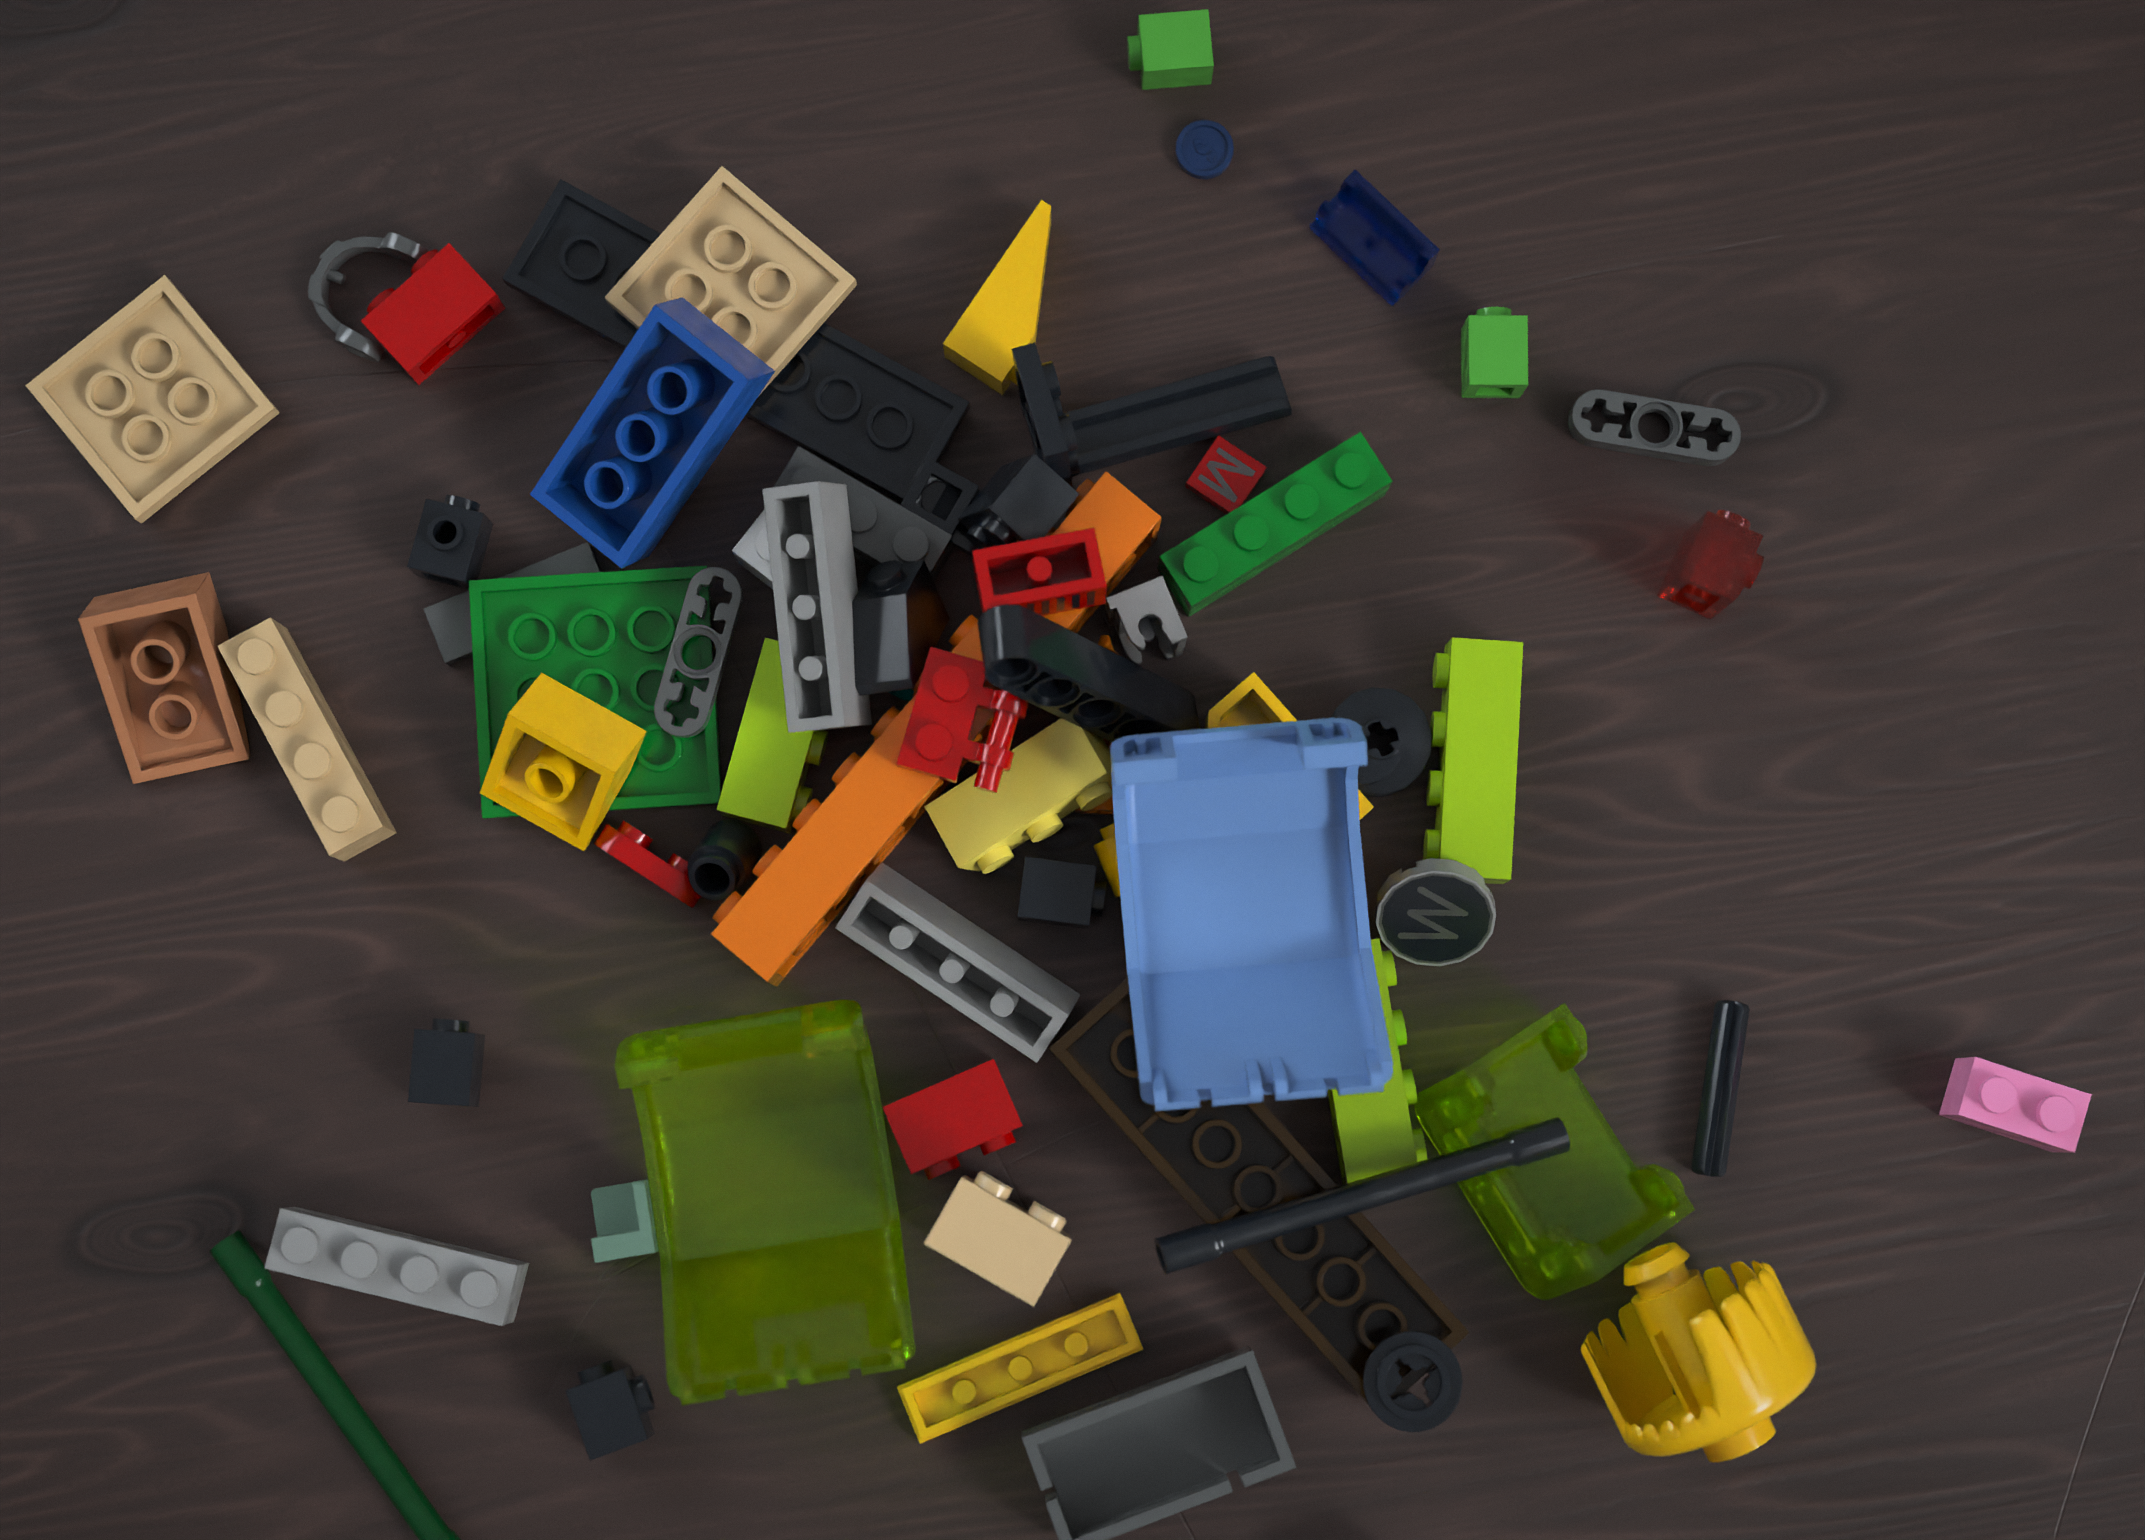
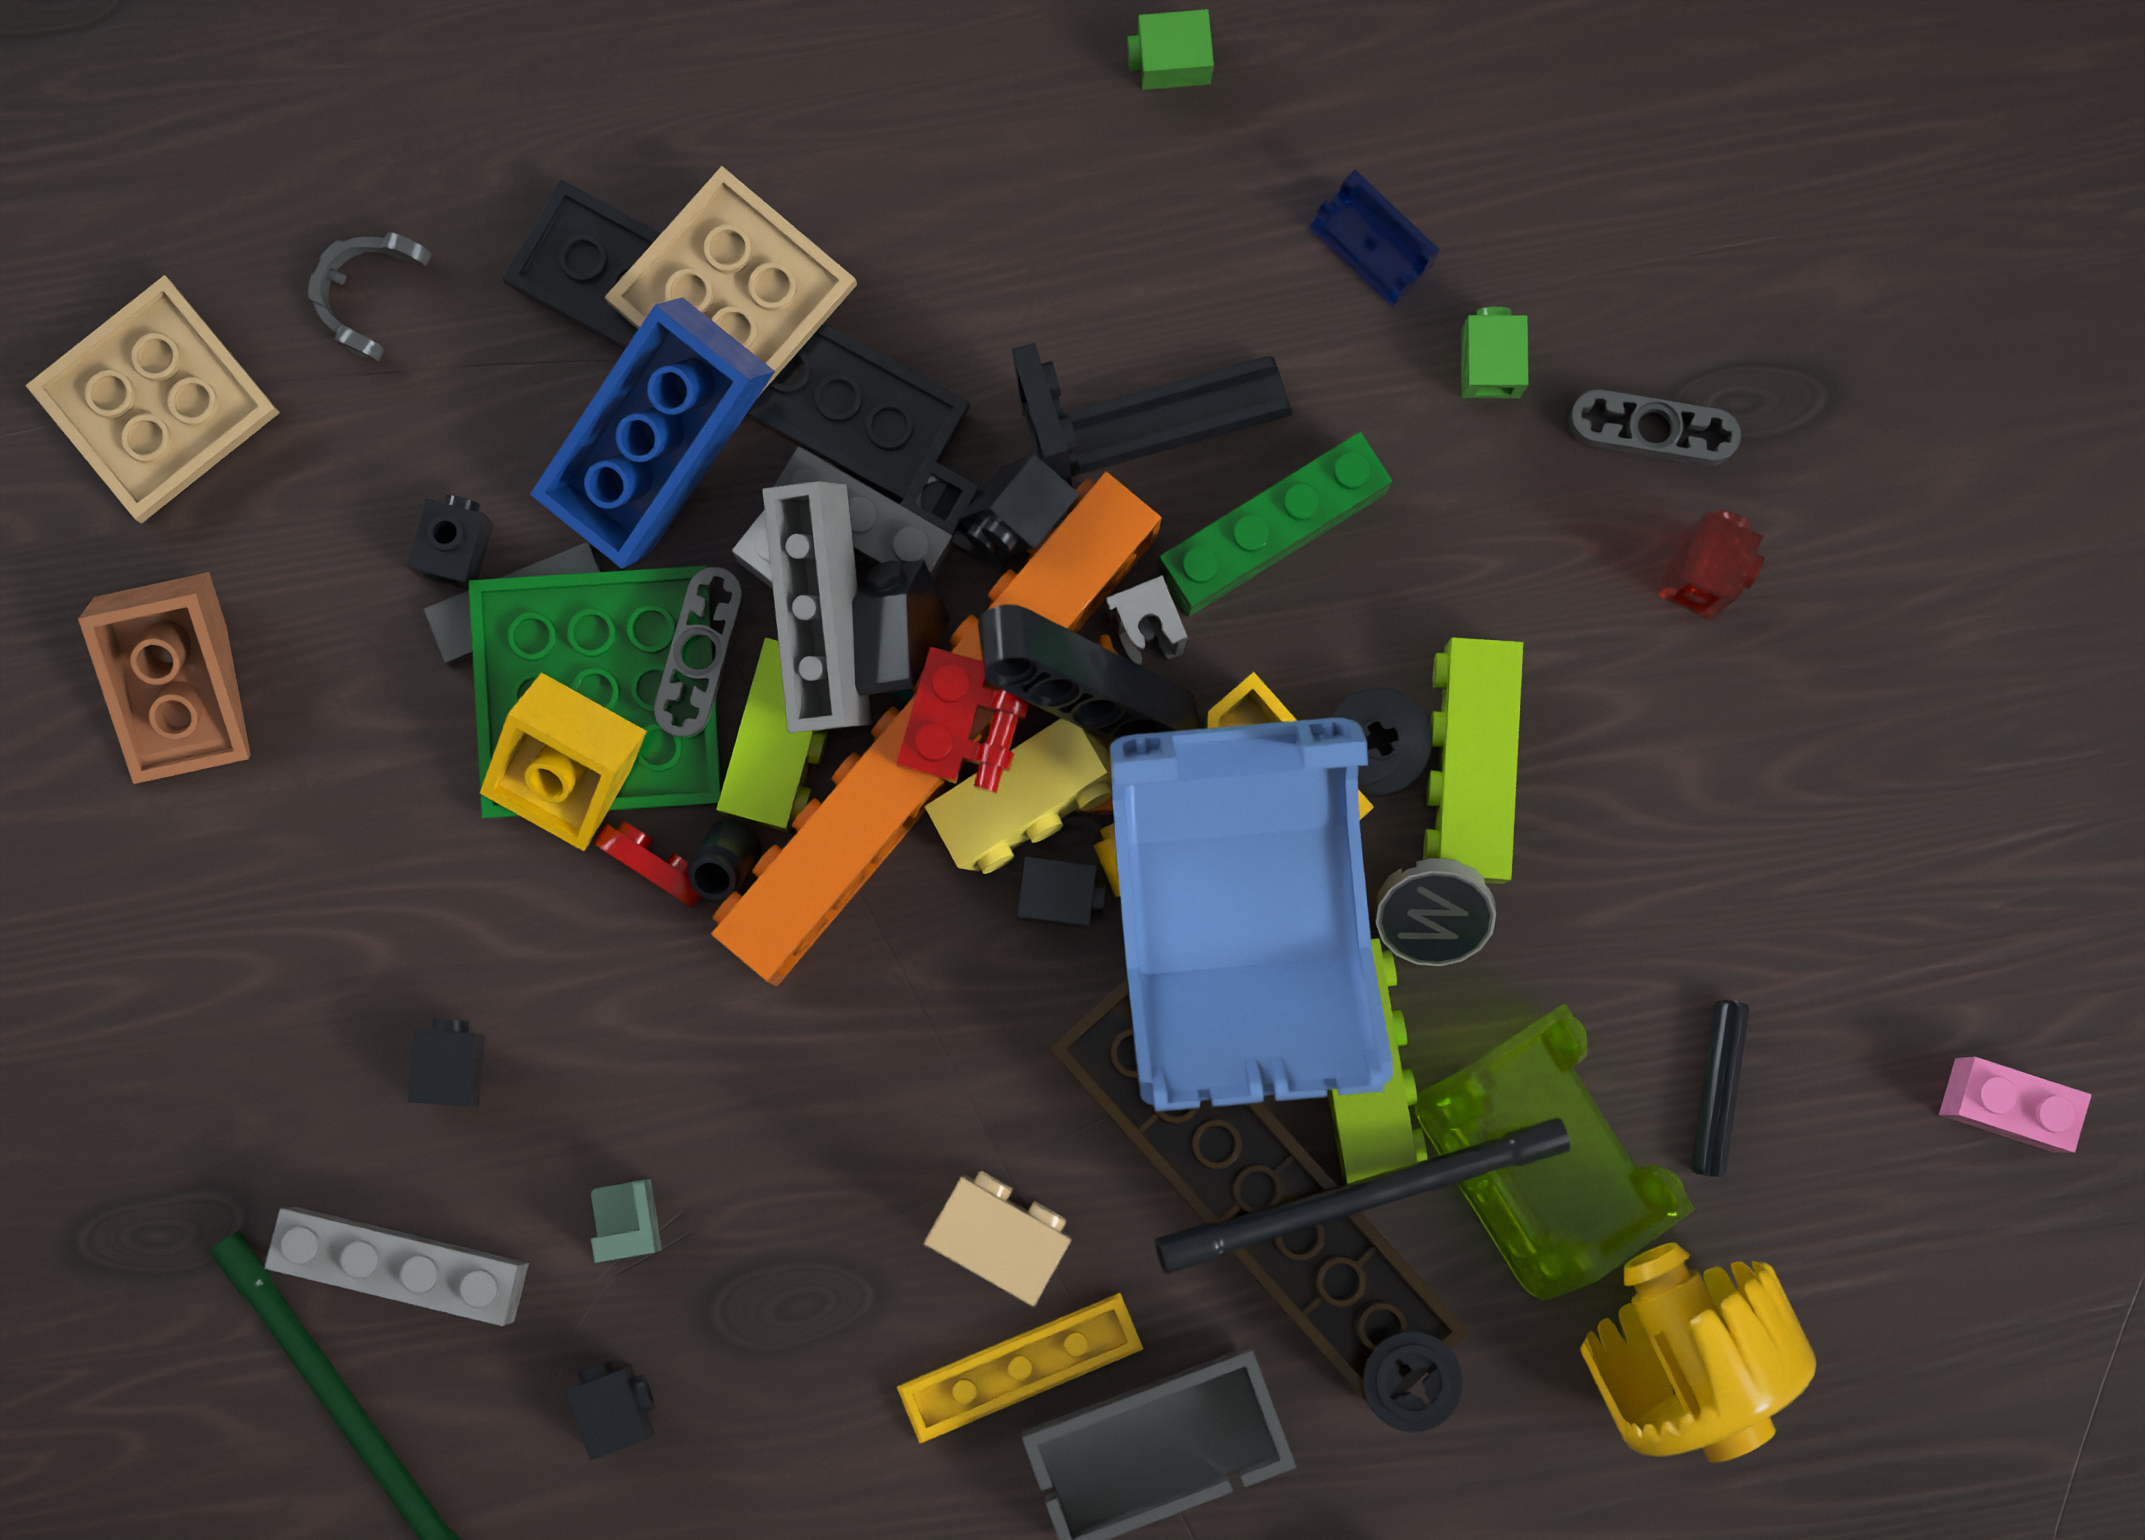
(307, 739): tan brick -> none
(432, 312): red brick -> none
(770, 1200): clear neon green windscreen -> none
(954, 1118): red brick -> none
(958, 961): light grey brick -> none
(1004, 308): yellow slope -> none
(1042, 573): red brick -> none
(1204, 149): dark blue piece -> none
(1225, 476): red tile -> none

